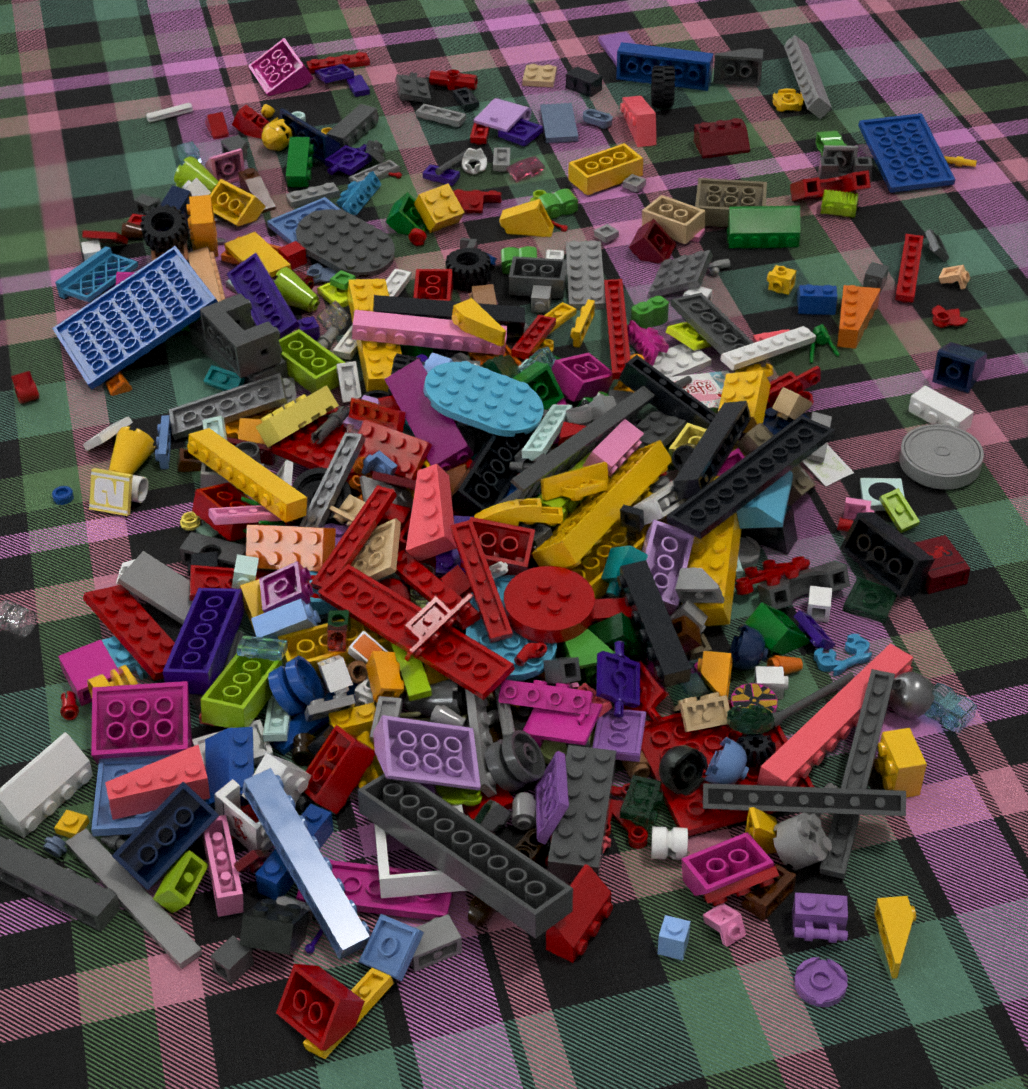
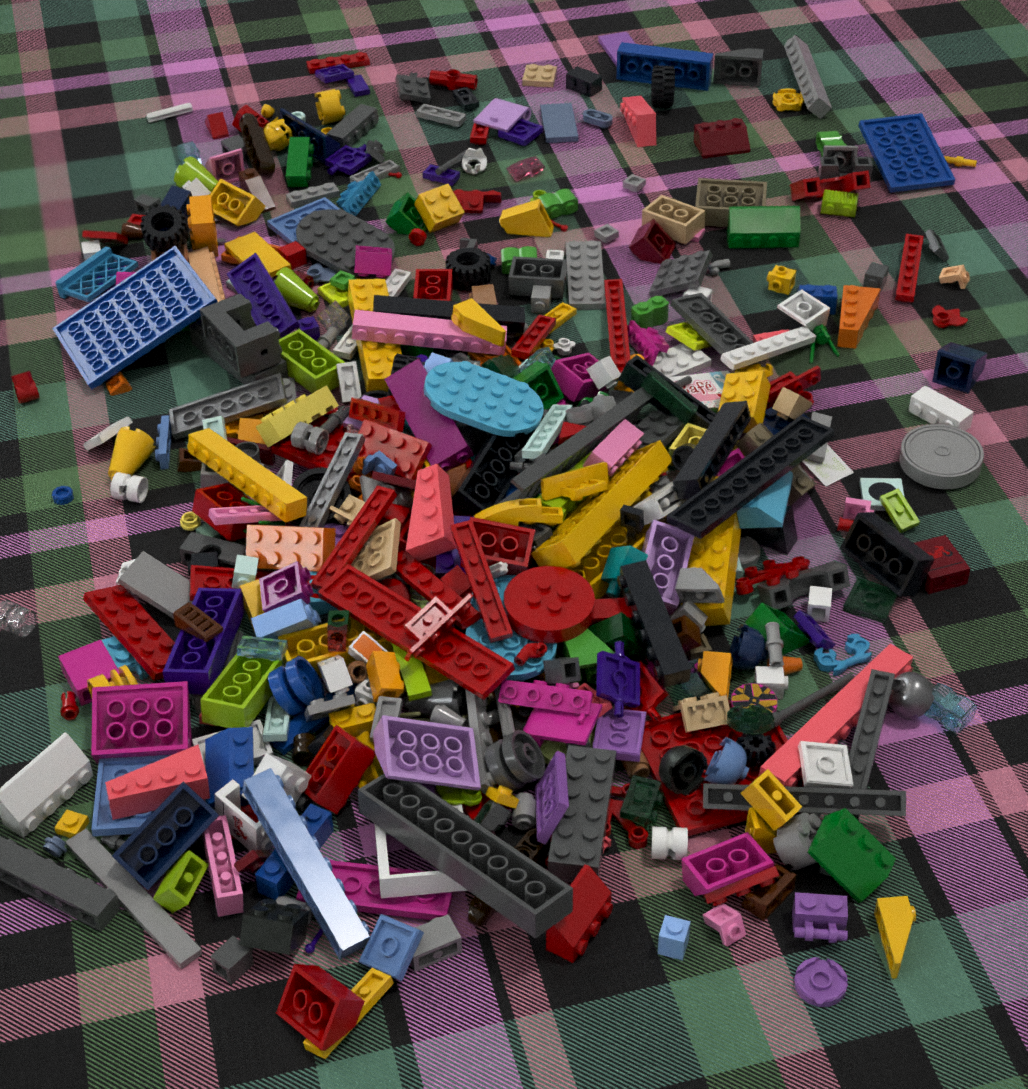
(110, 491): tile -> none
(196, 621): none -> reddish brown slope
(222, 378): teal plate -> none
(257, 145): none -> dark brown piece
(280, 70): dark pink slope -> none
(310, 438): none -> light grey wheel
(329, 106): none -> yellow brick
(373, 261): none -> dark pink slope
(501, 159): light grey plate -> none
(502, 796): none -> yellow plate
(564, 346): none -> white plate
(583, 323): yellow plate -> none
(604, 373): none -> white brick
(605, 169): yellow brick -> none
(669, 397): none -> clear green plate
(771, 800): none -> yellow brick
(774, 644): none -> light grey pin
(805, 310): none -> white slope
(825, 765): none -> white tile
(851, 854): none -> green slope
(900, 762): yellow brick -> none

